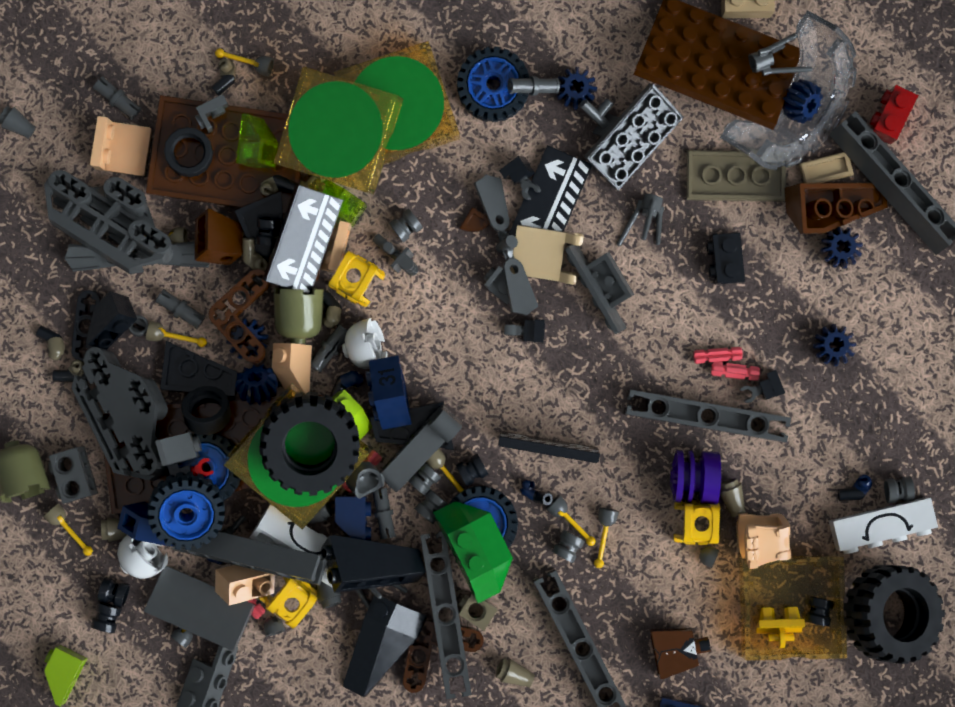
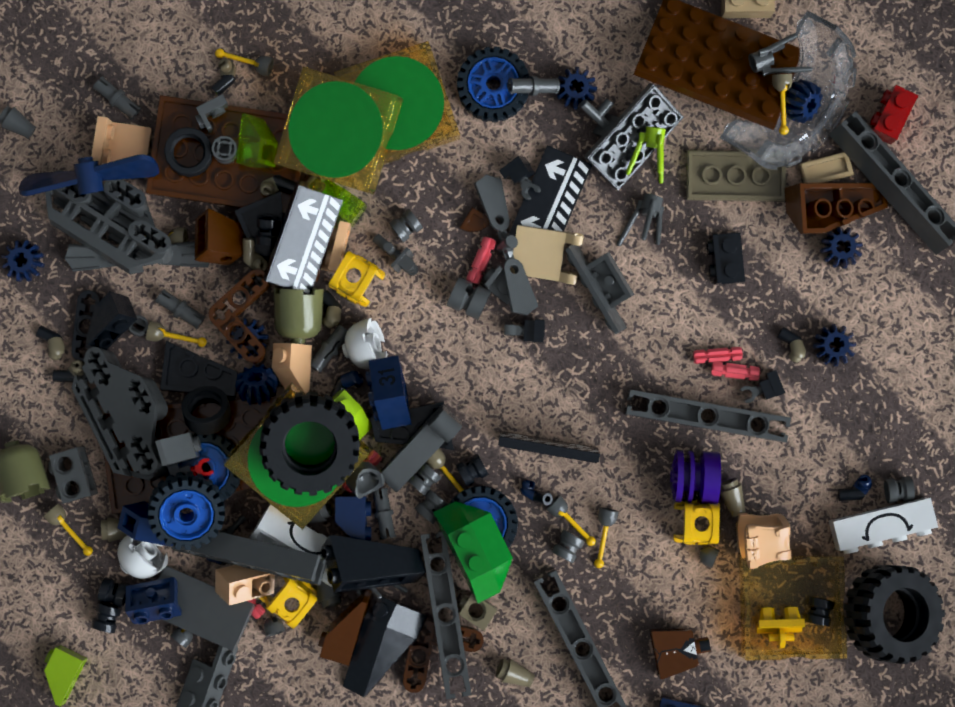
(30, 253): none -> dark blue gear
(89, 175): none -> dark blue piece
(152, 601): none -> dark blue bracket
(227, 153): none -> dark grey wheel
(343, 632): none -> reddish brown slope
(468, 298): none -> dark grey wheel
(481, 260): none -> coral axle
(654, 138): none -> lime plant
(782, 83): none -> hinge
(796, 344): none -> arm

